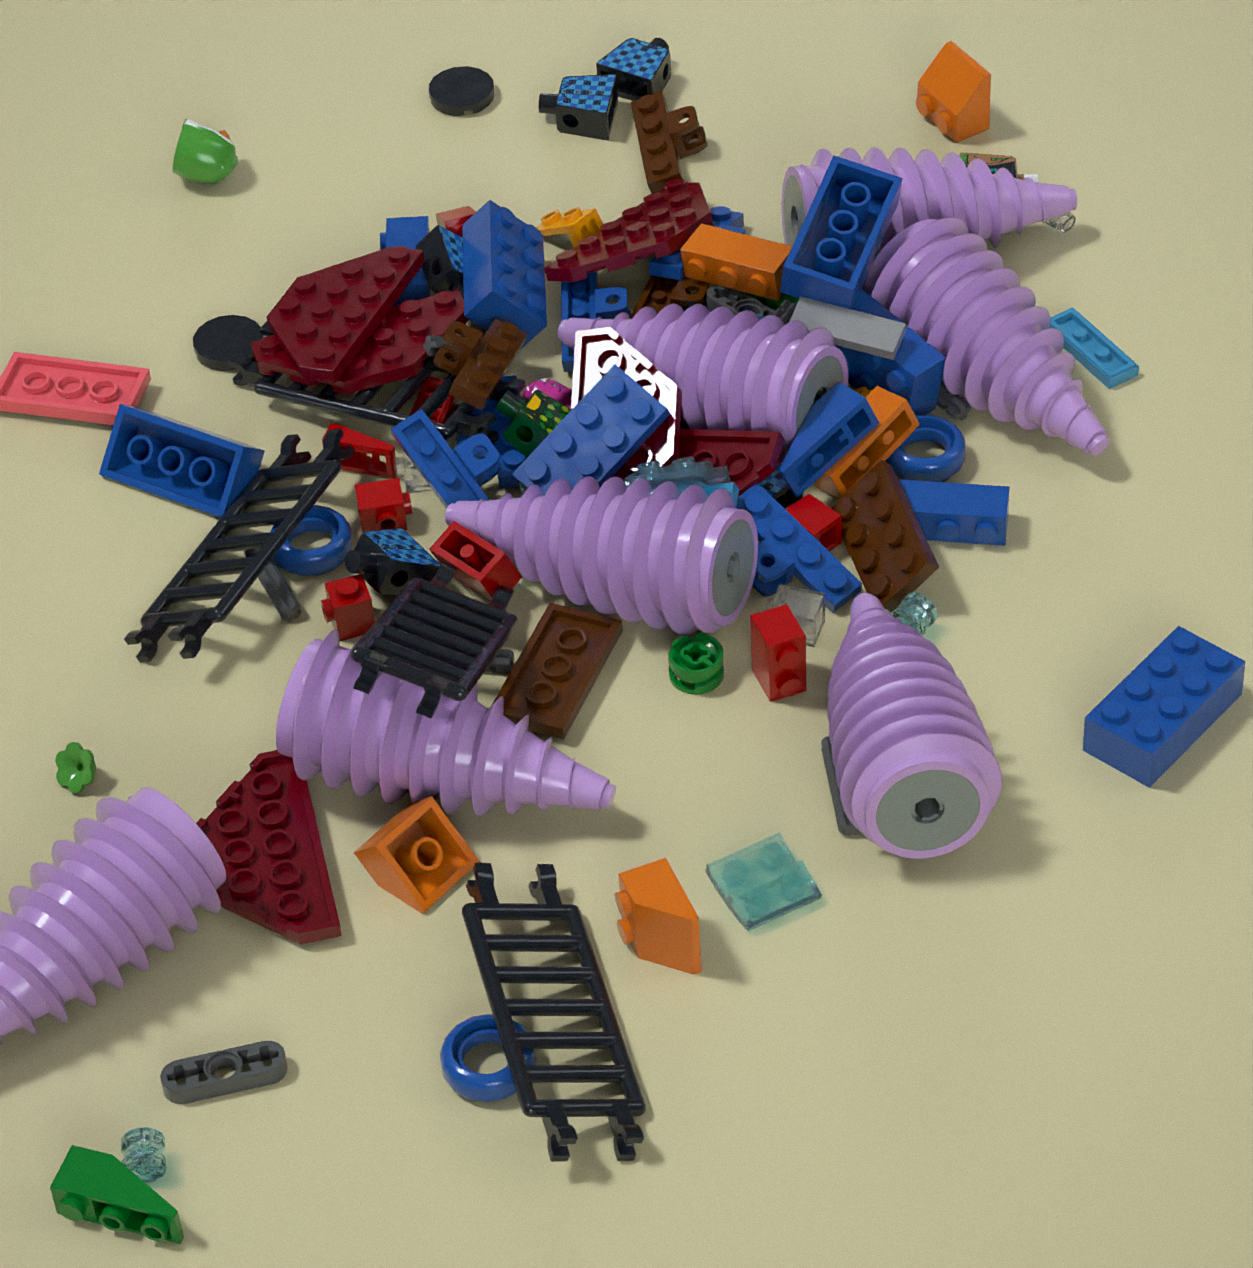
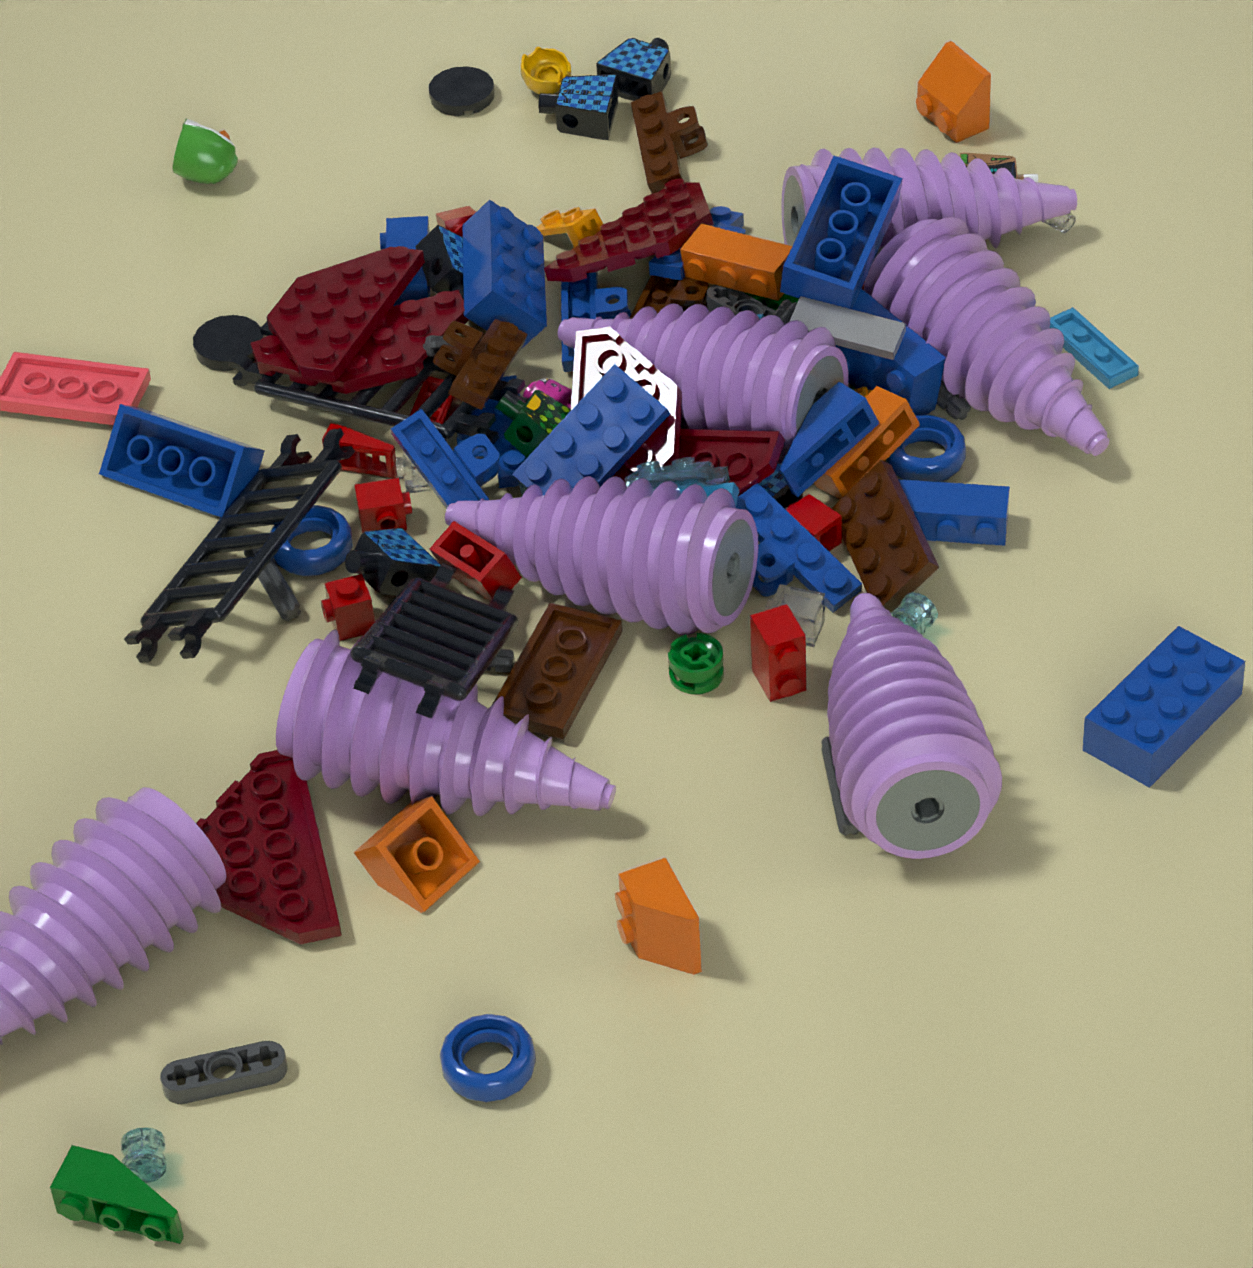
(75, 767): bright green plant -> none
(544, 70): none -> yellow hair
(553, 1111): black bar -> none
(762, 882): clear light blue slope -> none

